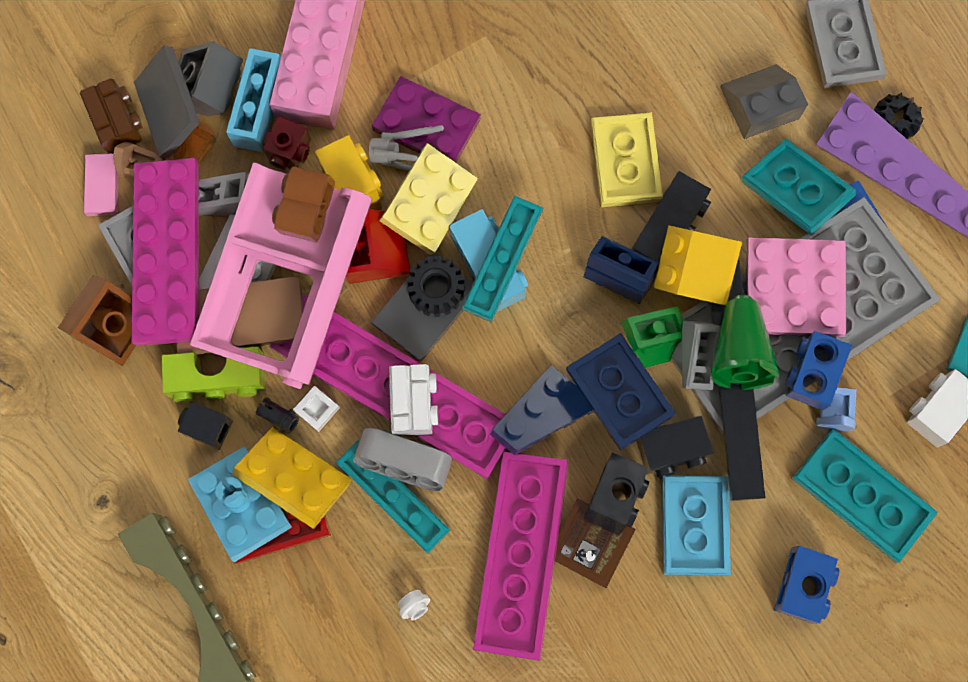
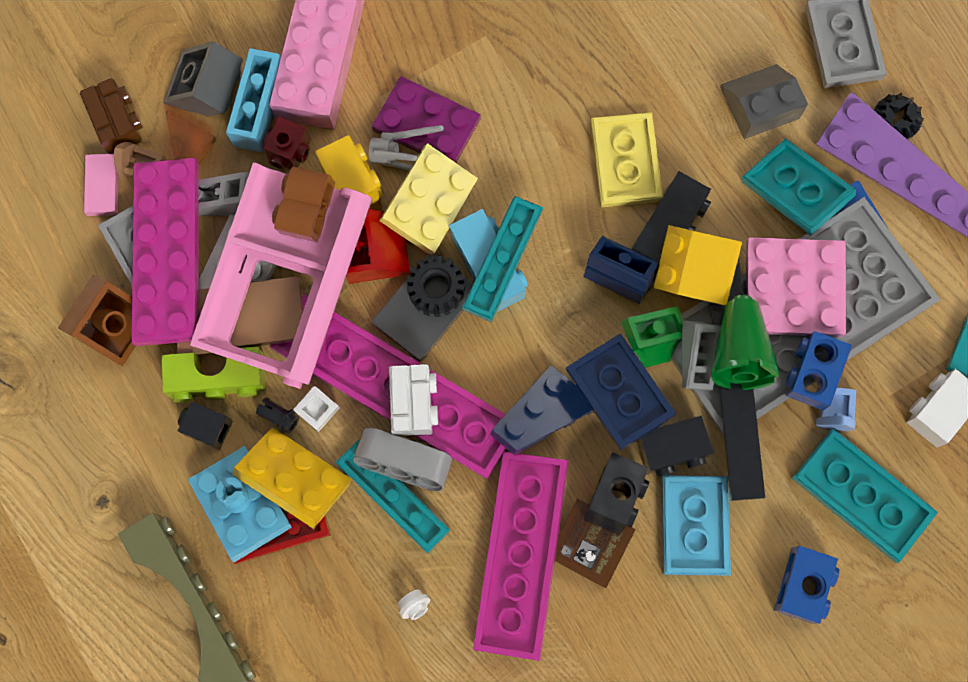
(166, 102): dark grey tile -> none

